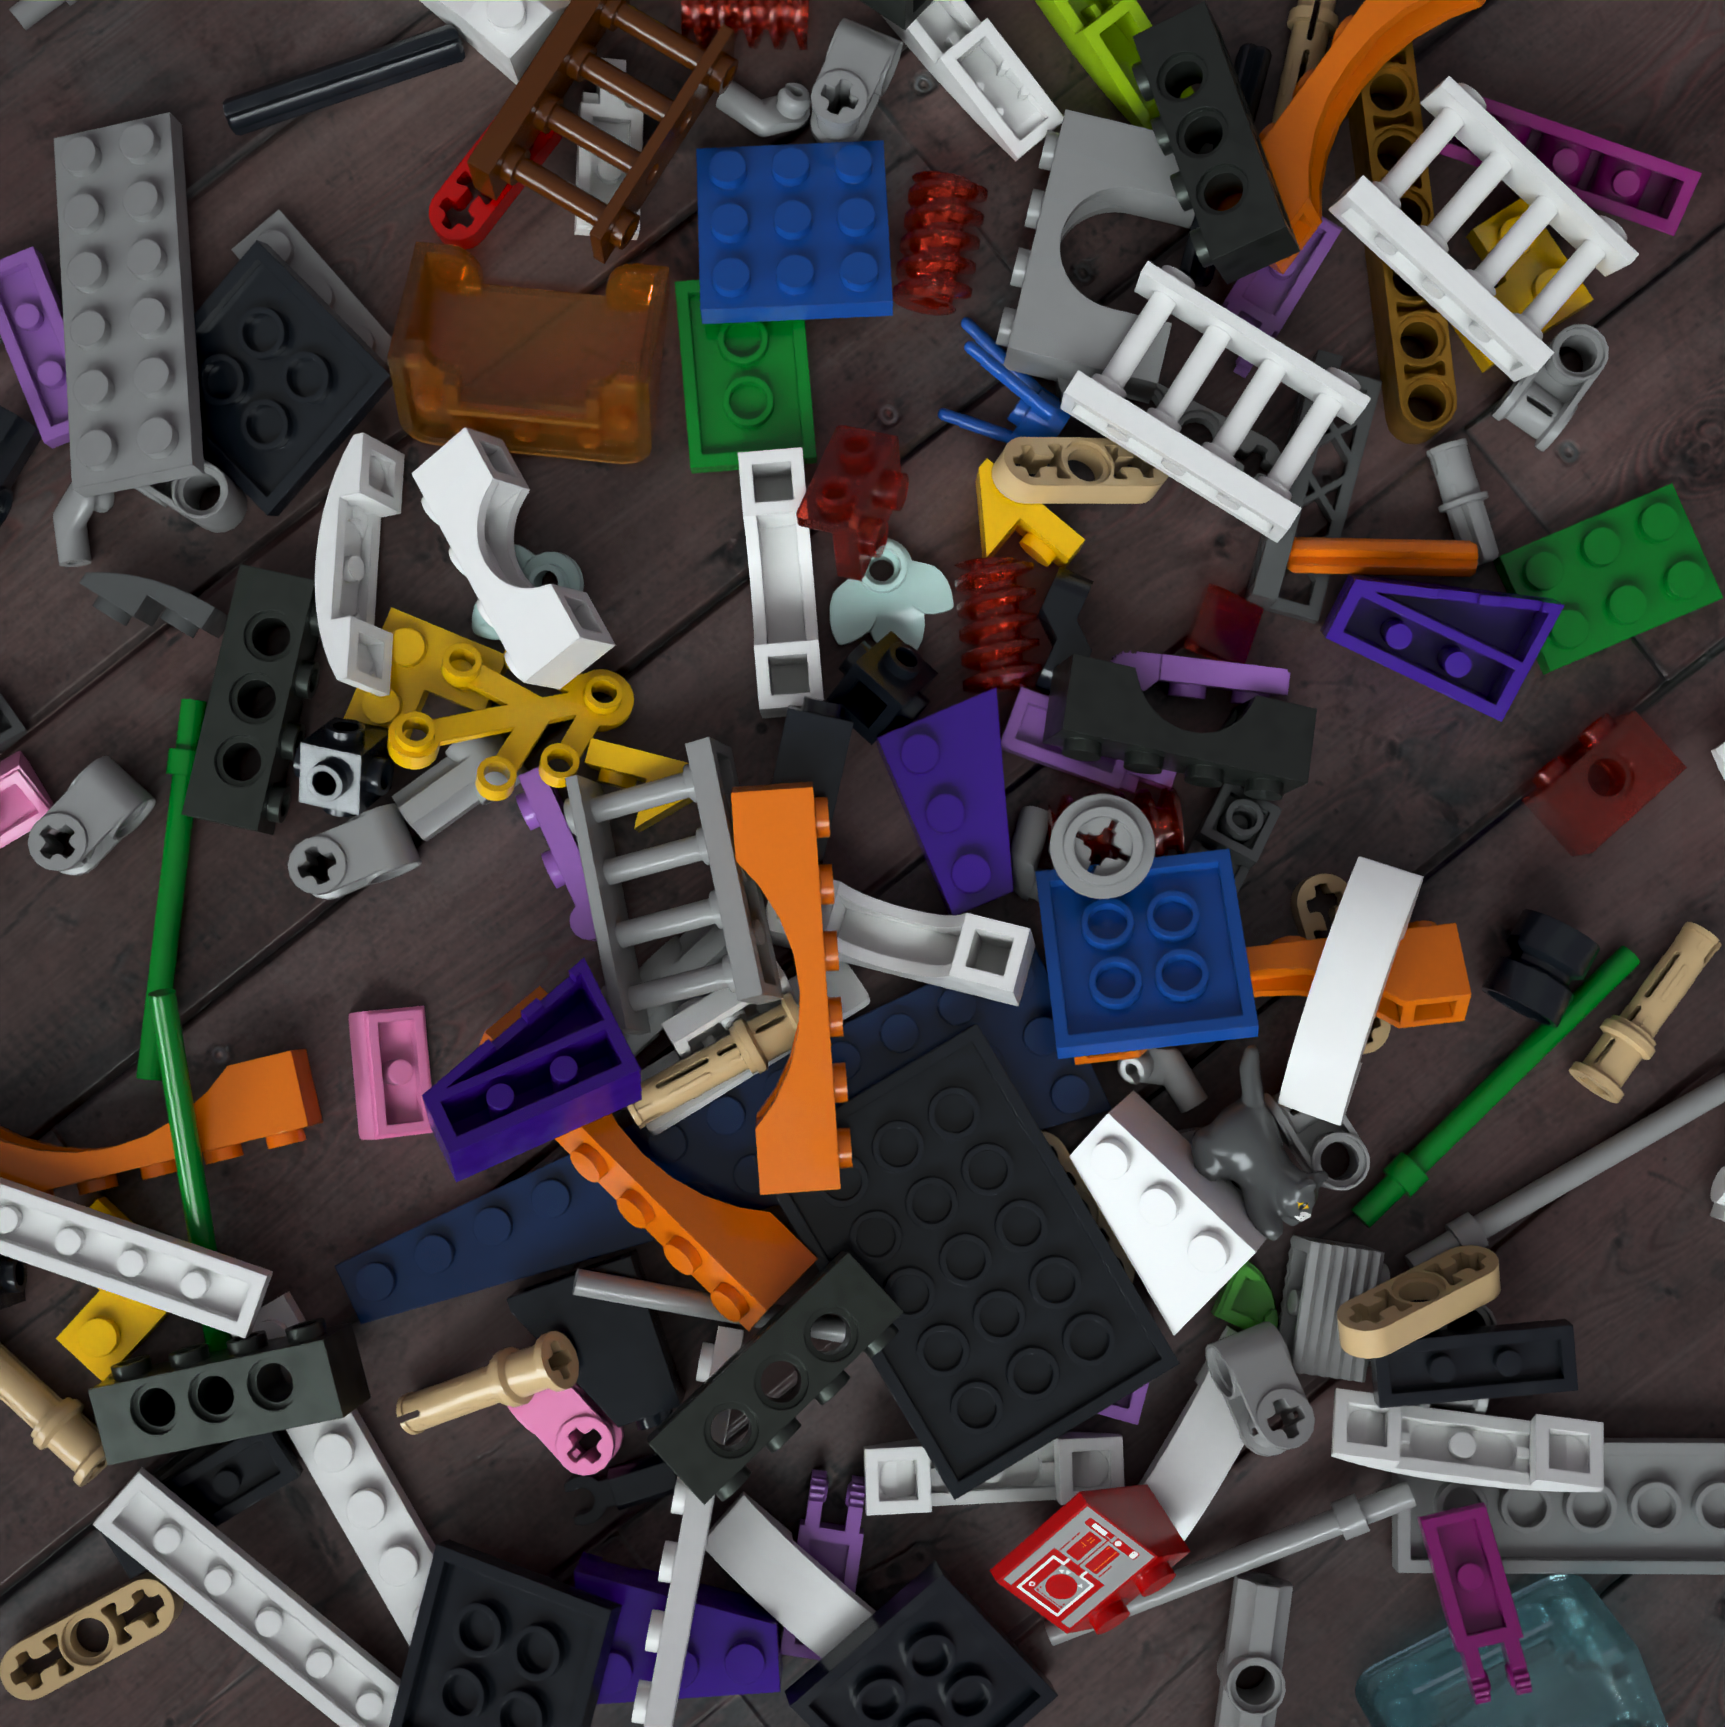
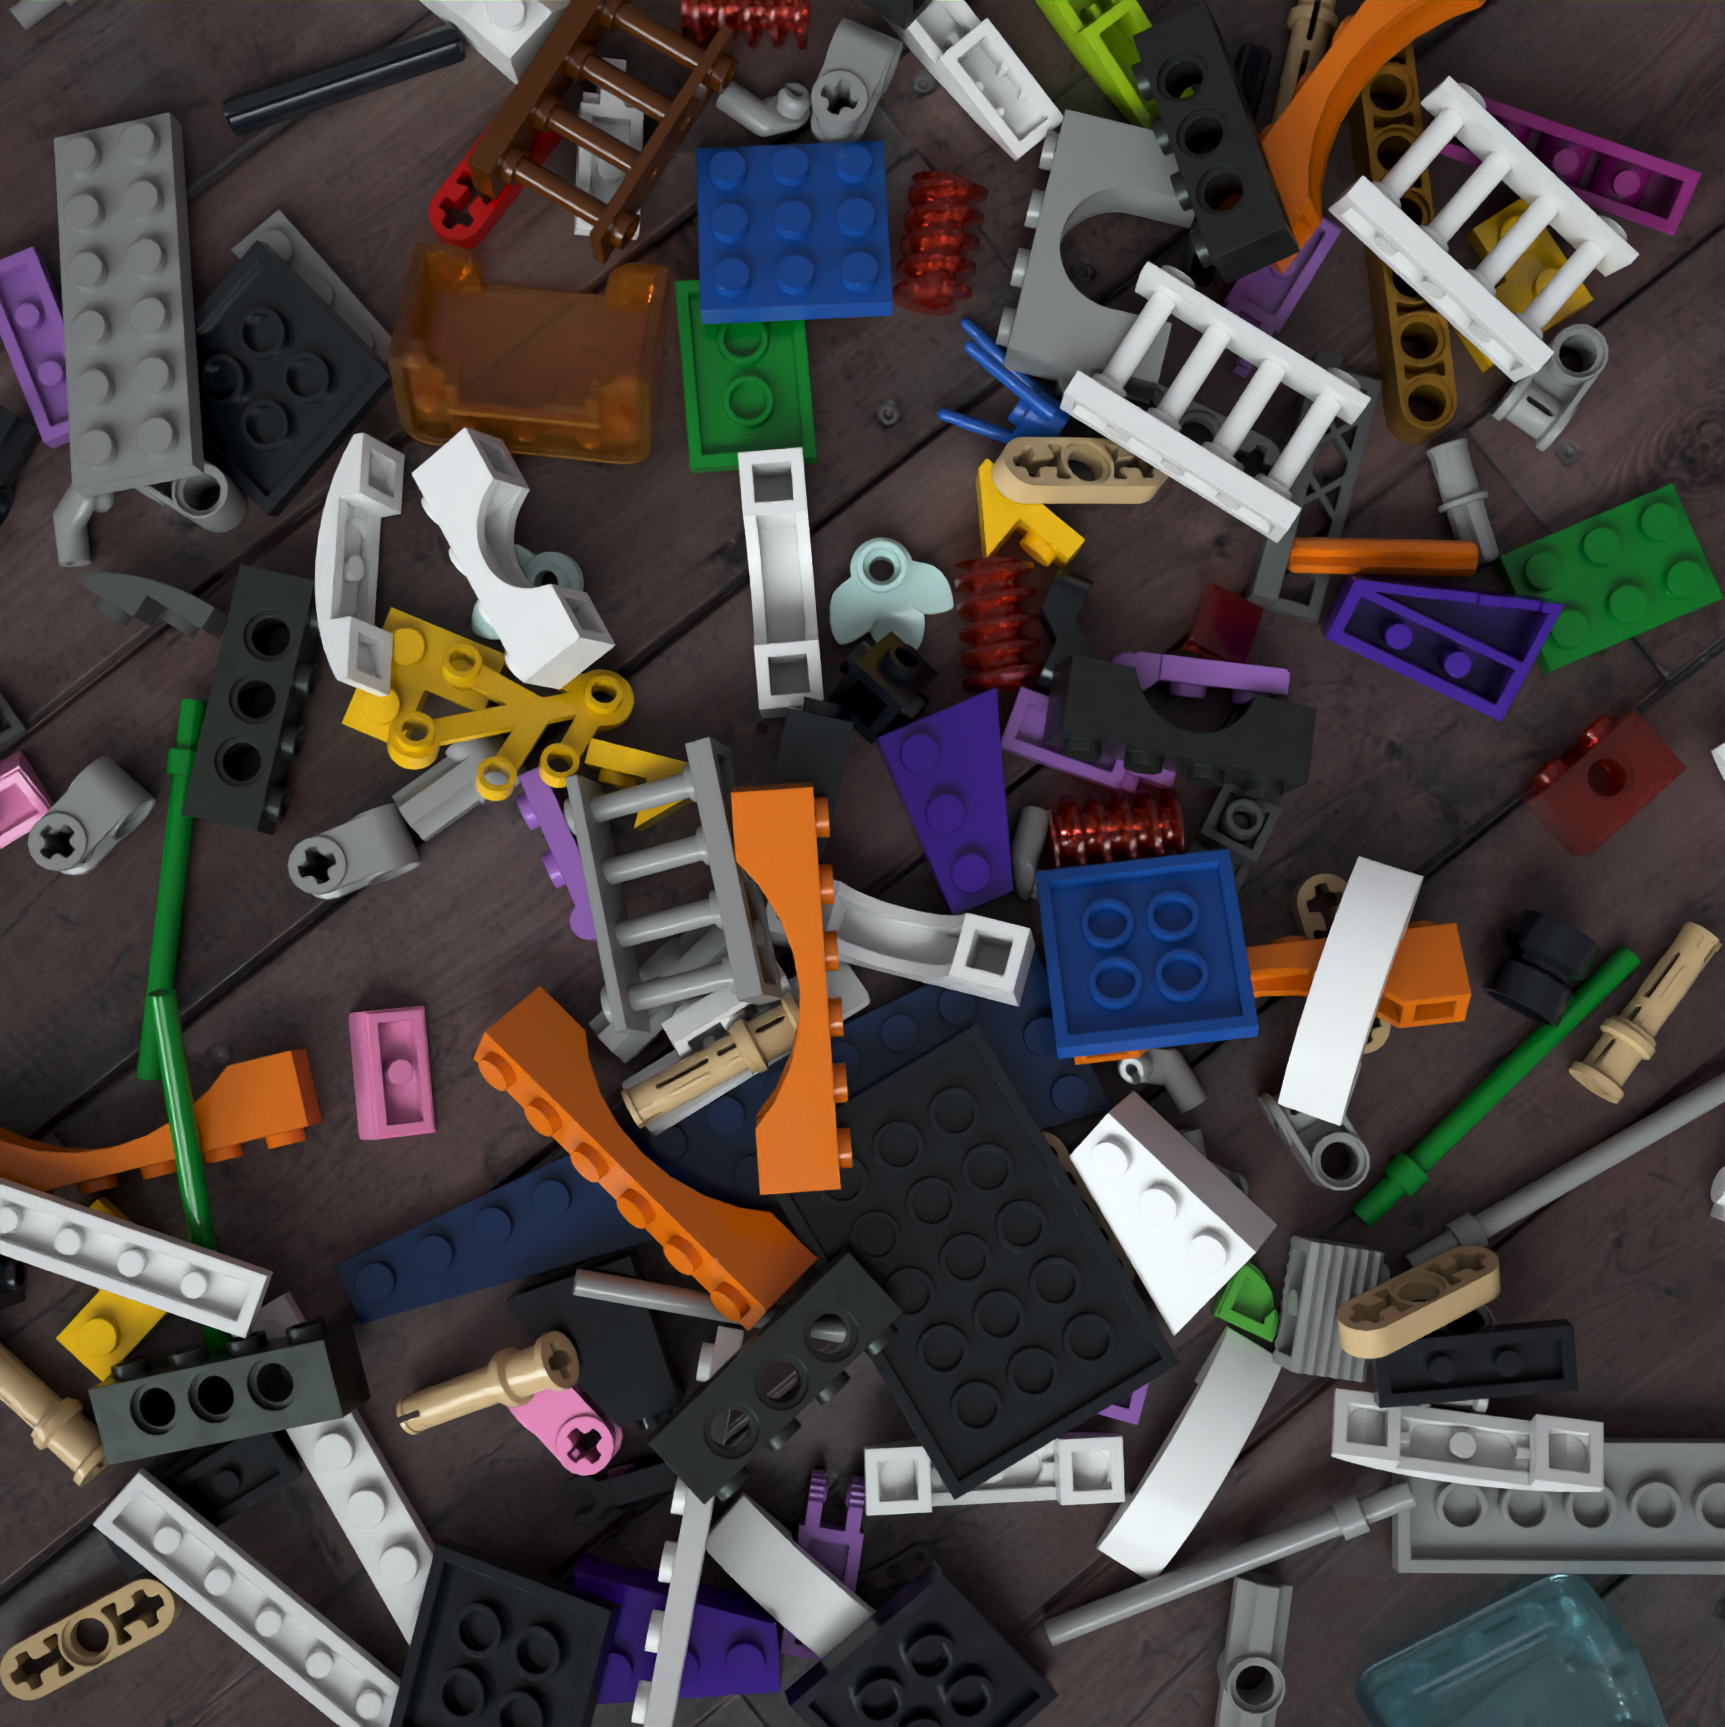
(344, 767): black brick -> none
(535, 1080): dark purple wedge -> none
(855, 496): clear red bracket -> none
(1094, 1558): red slope -> none
(1131, 836): light grey gear -> none
(1249, 1149): dark grey animal -> none
(1259, 1383): light grey piece -> none
(1475, 1594): magenta hinge -> none

